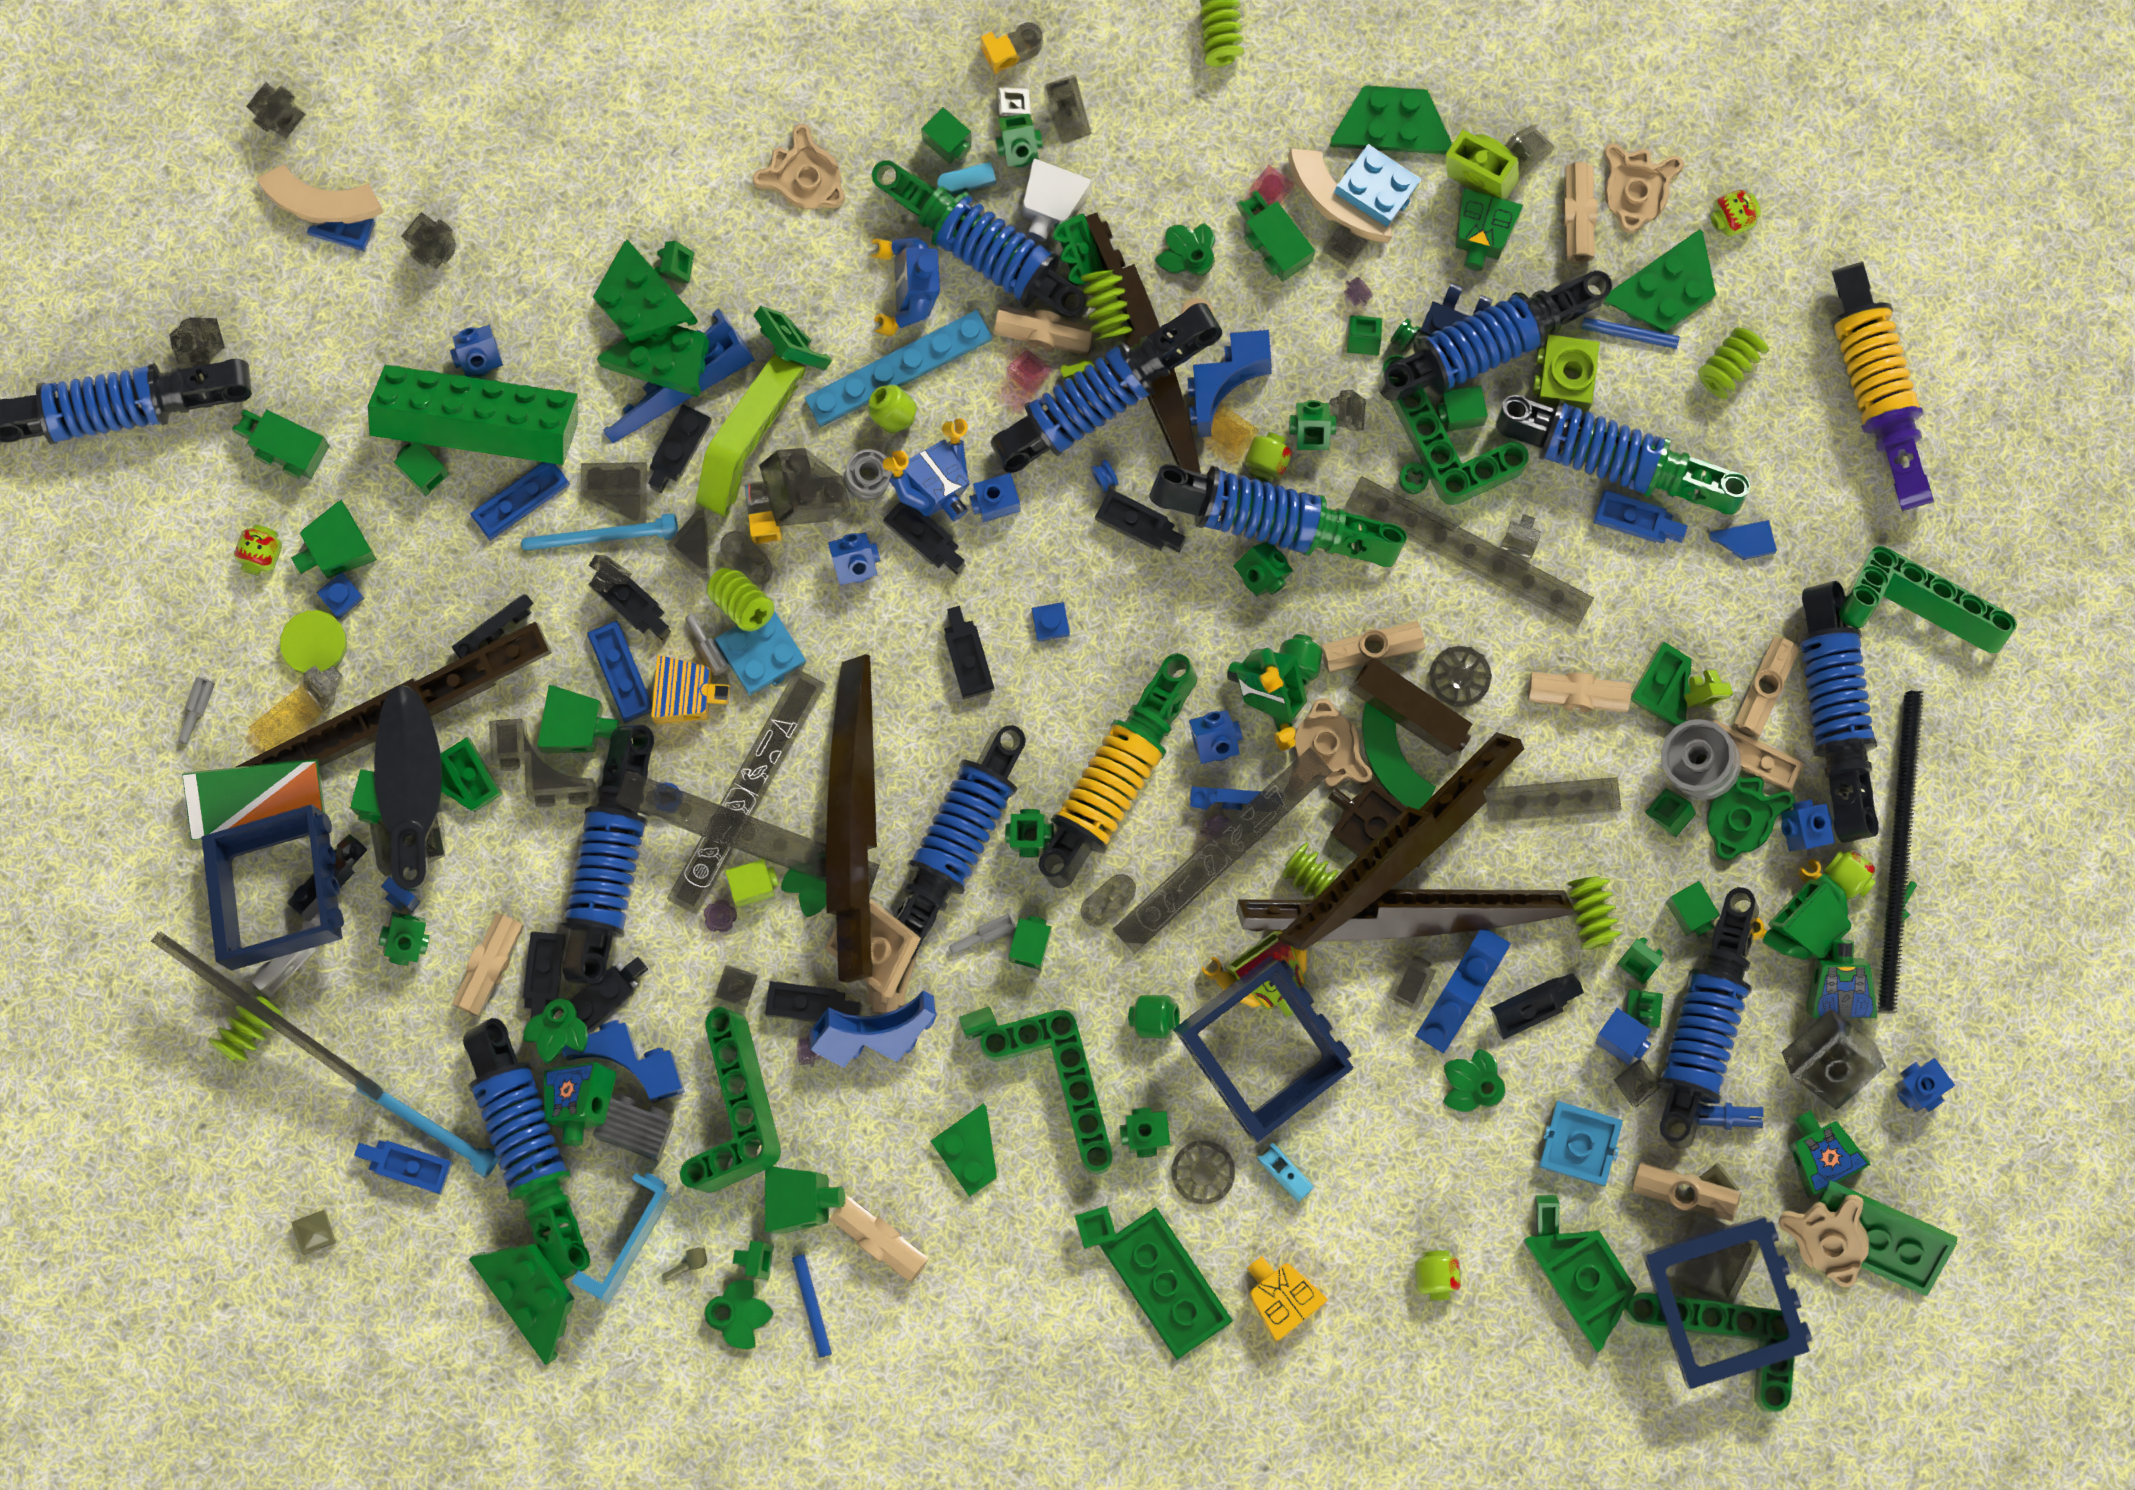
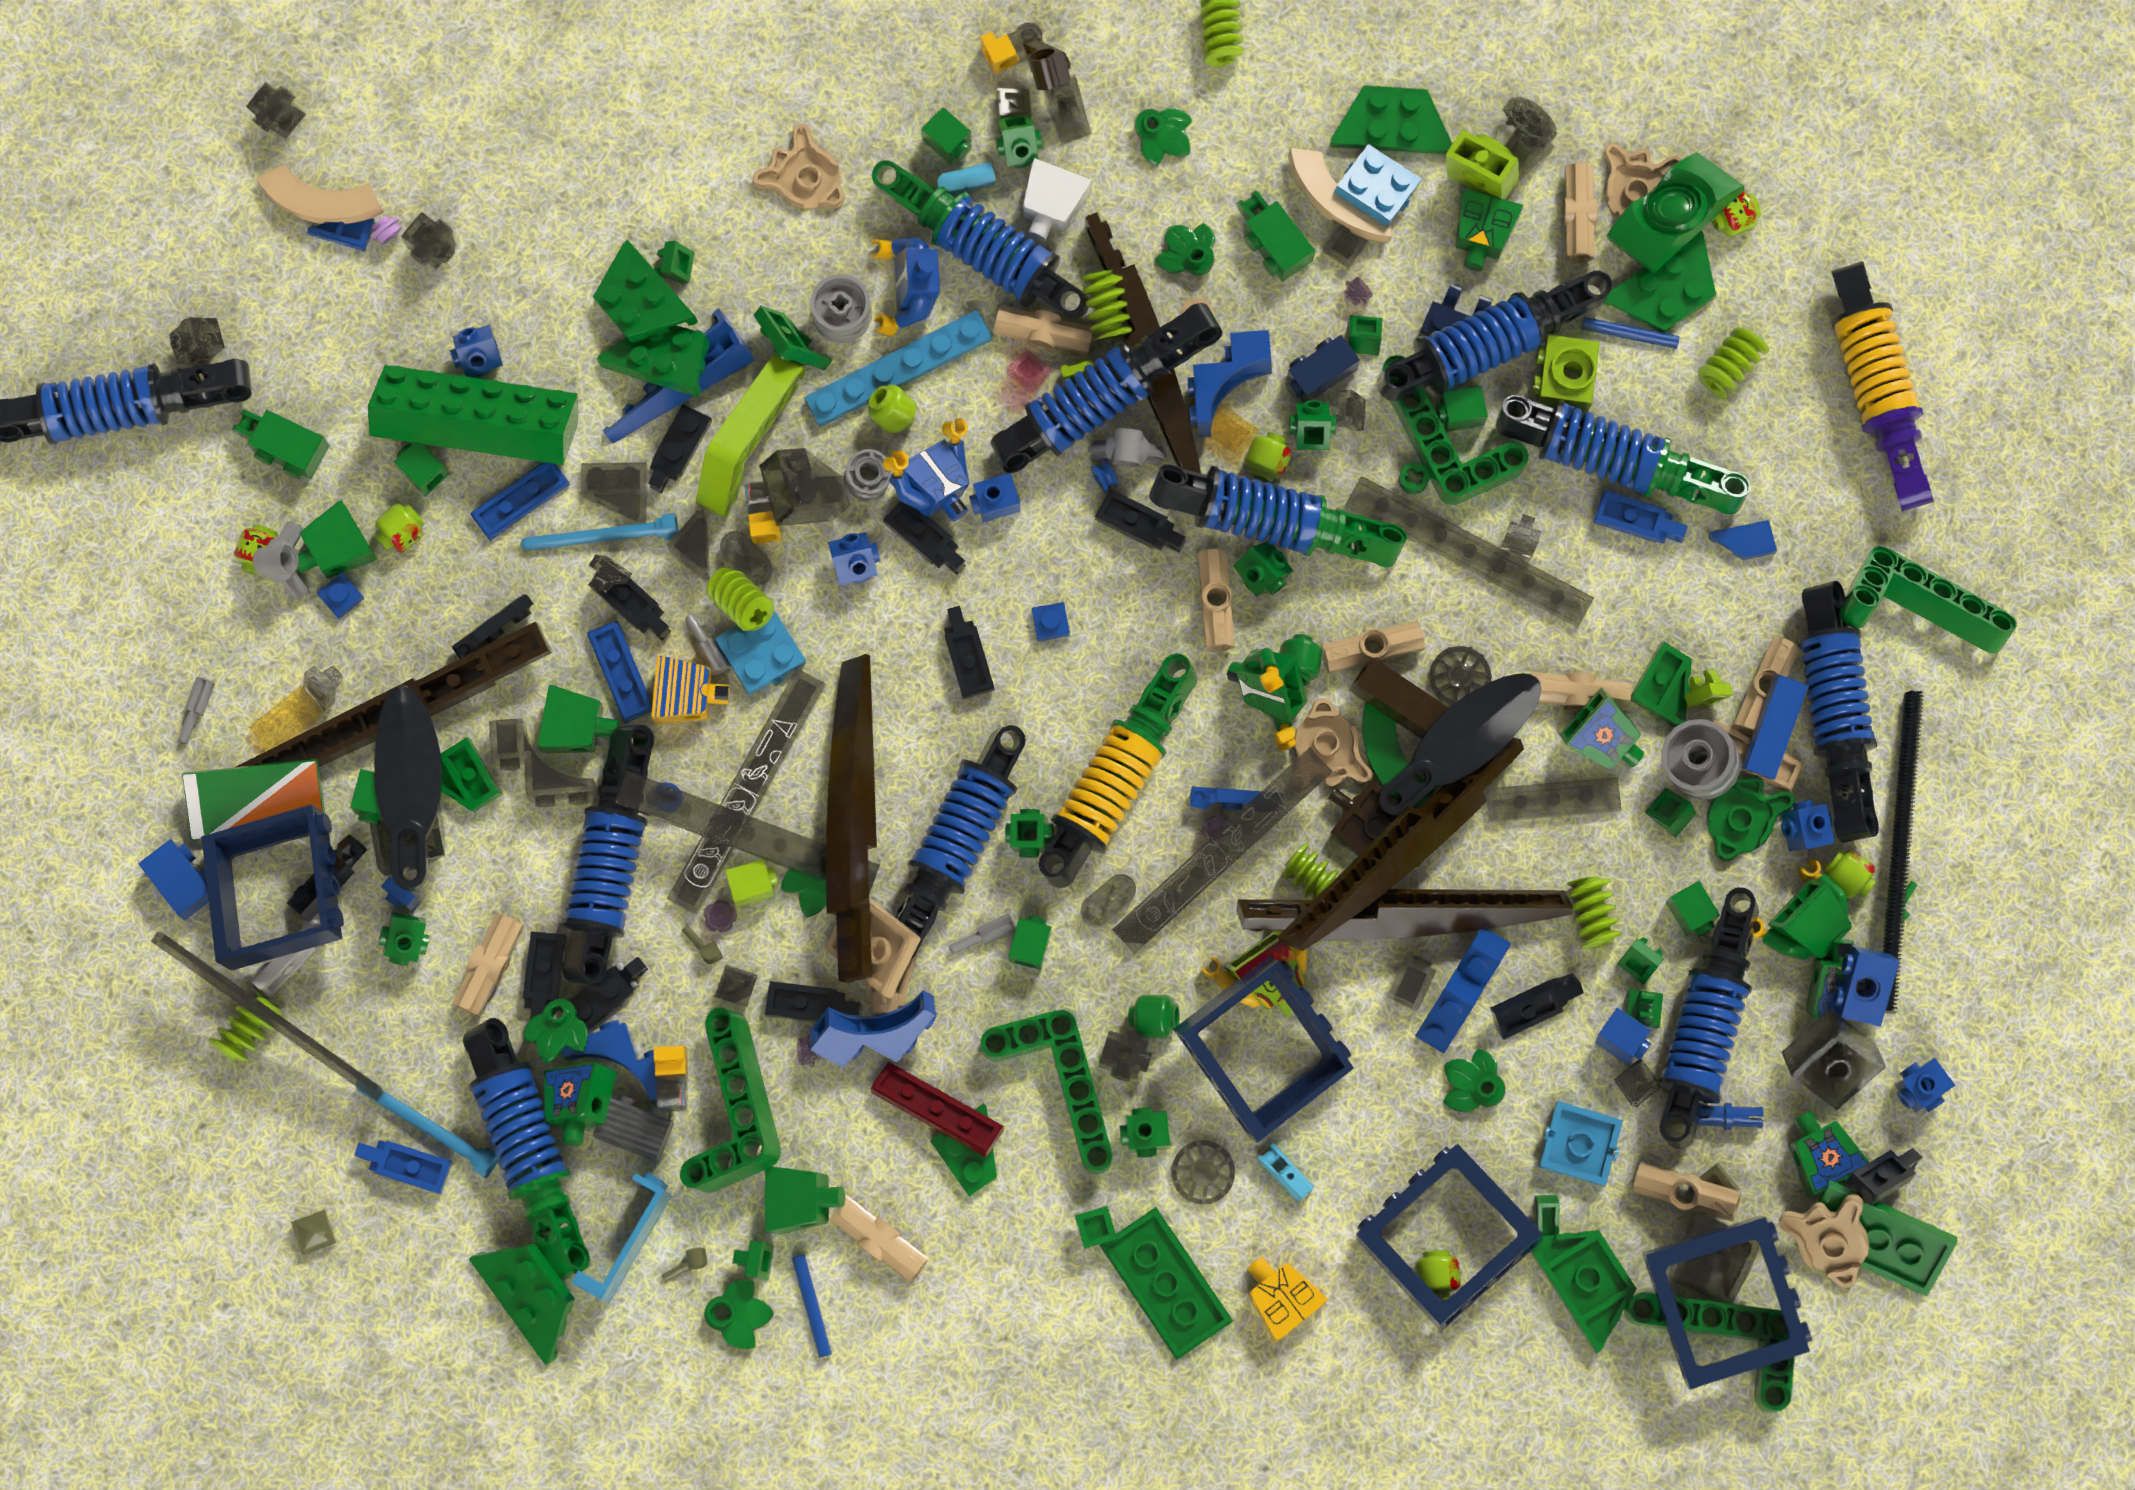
(177, 878): none -> blue brick
(281, 560): none -> light grey axle
(313, 640): lime tile -> none
(385, 229): none -> lavender plate
(399, 528): none -> lime head
(671, 1078): none -> leg
(709, 952): none -> olive hand
(844, 324): none -> light grey wheel
(937, 1109): none -> dark red tile
(977, 1022): green slope -> none
(1047, 64): none -> dark brown plate
(1077, 248): green plate -> none
(1123, 1068): none -> clear smoke brick
(1127, 448): none -> light grey axle
(1166, 137): none -> green plate
(1215, 736): blue brick -> none
(1216, 619): none -> tan piece
(1272, 186): clear pink plate -> none
(1322, 369): none -> dark blue brick
(1405, 334): green bush -> none
(1437, 1310): none -> dark blue piece
(1464, 738): none -> black plant
(1529, 121): none -> clear smoke wheel
(1603, 733): none -> torso
(1674, 211): none -> green slope
(1774, 726): none -> blue tile
(1871, 1004): none -> blue brick
(1884, 1175): none -> black hinge

